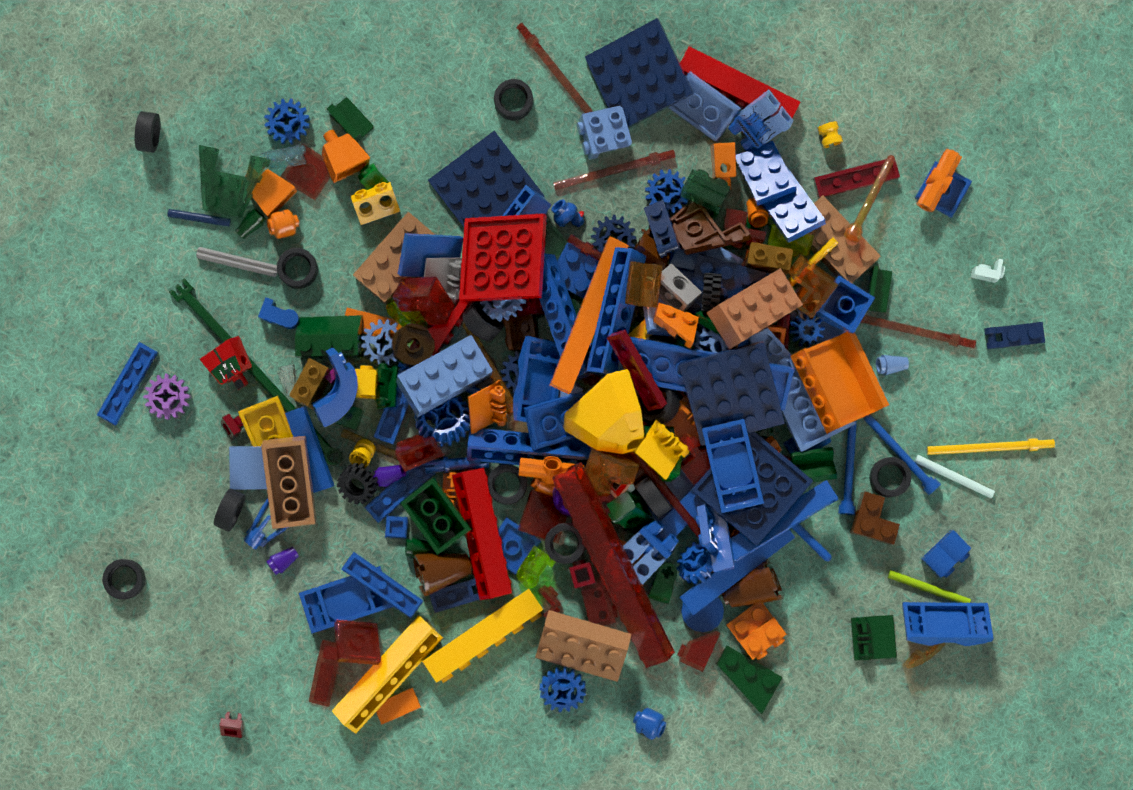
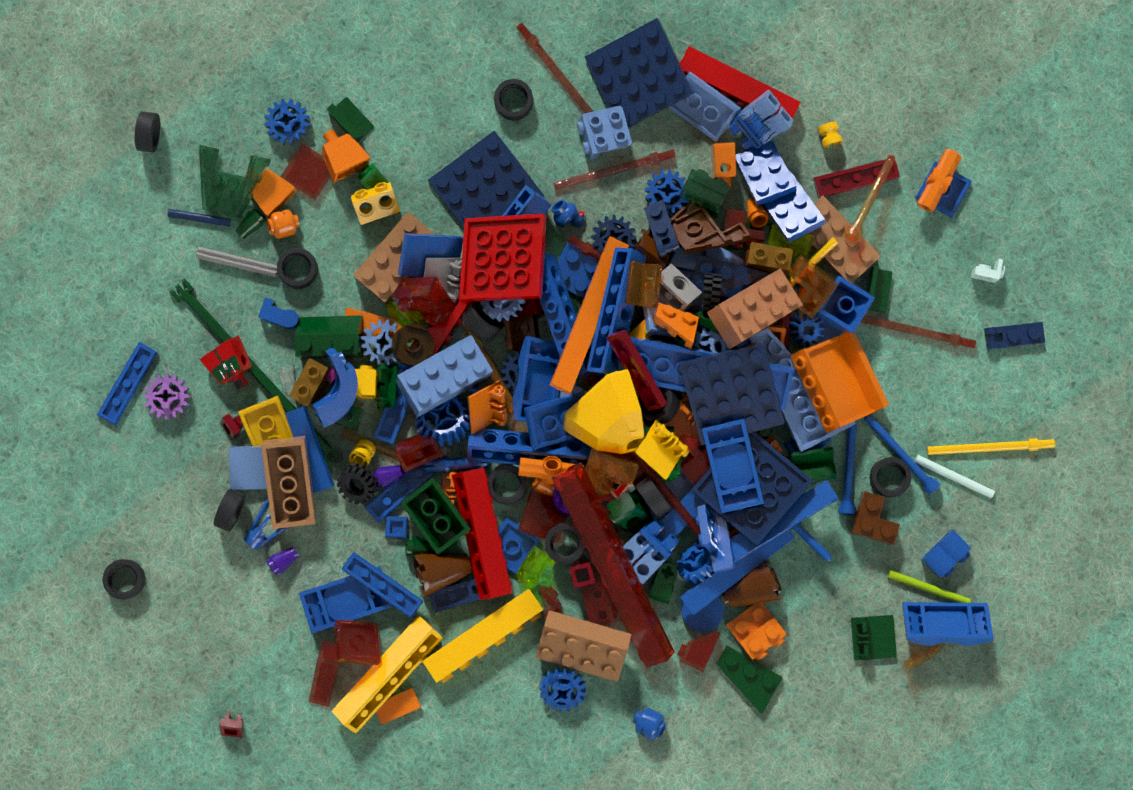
(285, 157): clear light blue hinge -> none
(891, 364): medium blue cone -> none

